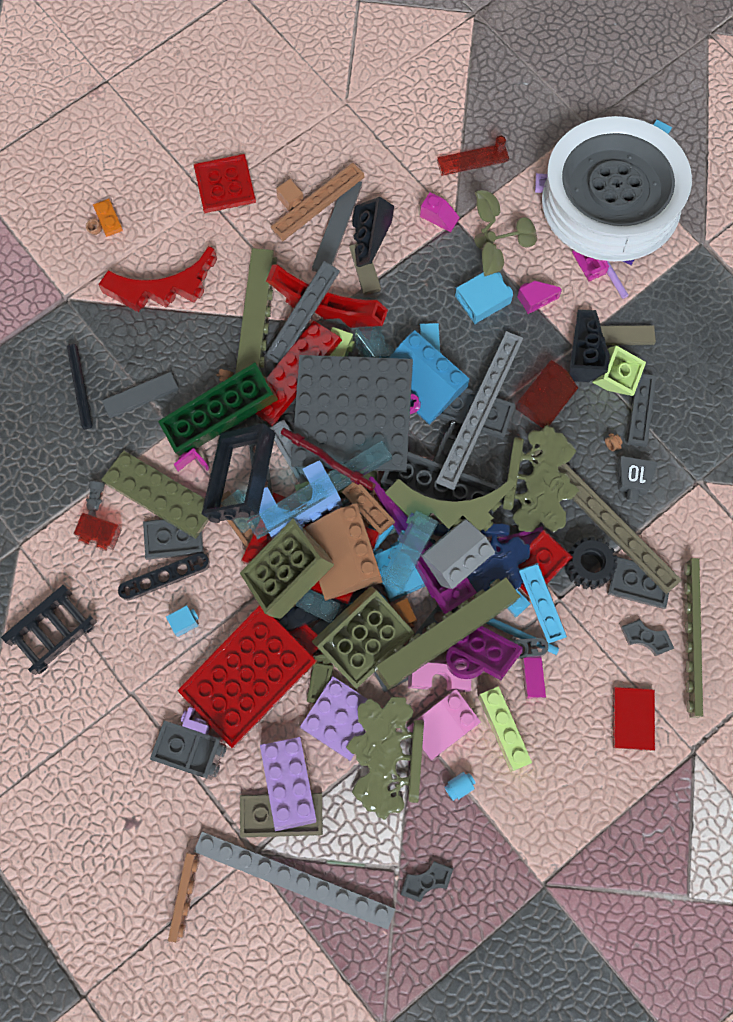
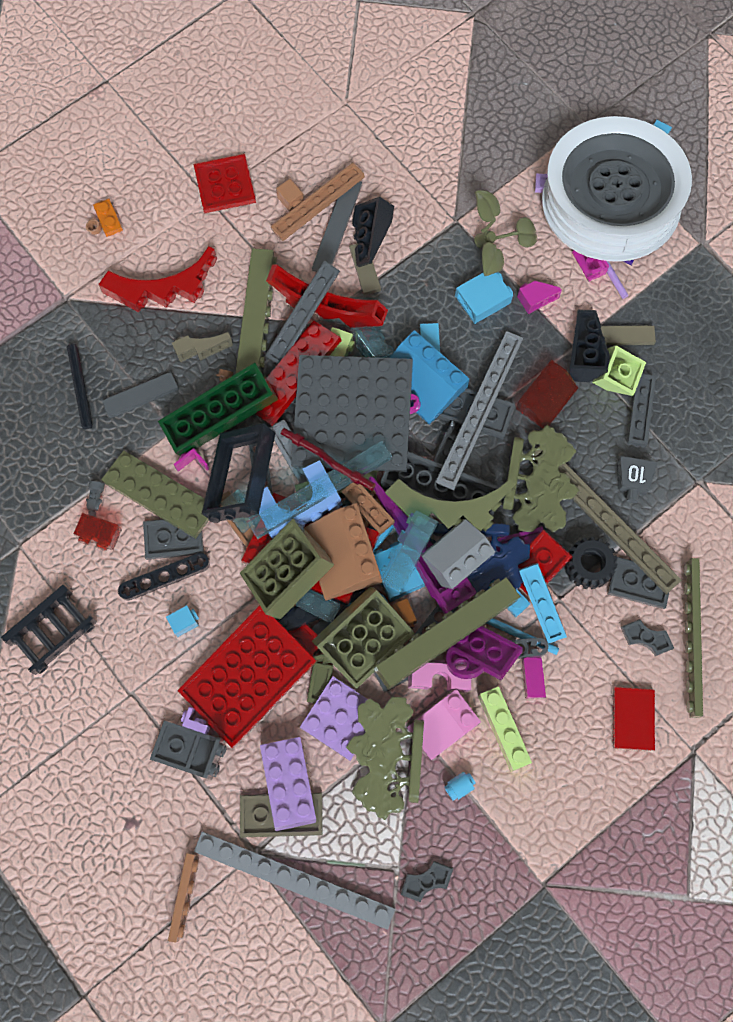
(203, 348): none -> dark tan slope
(439, 212): dark pink slope -> none
(474, 158): clear red piece -> none
(613, 442): nougat plate -> none

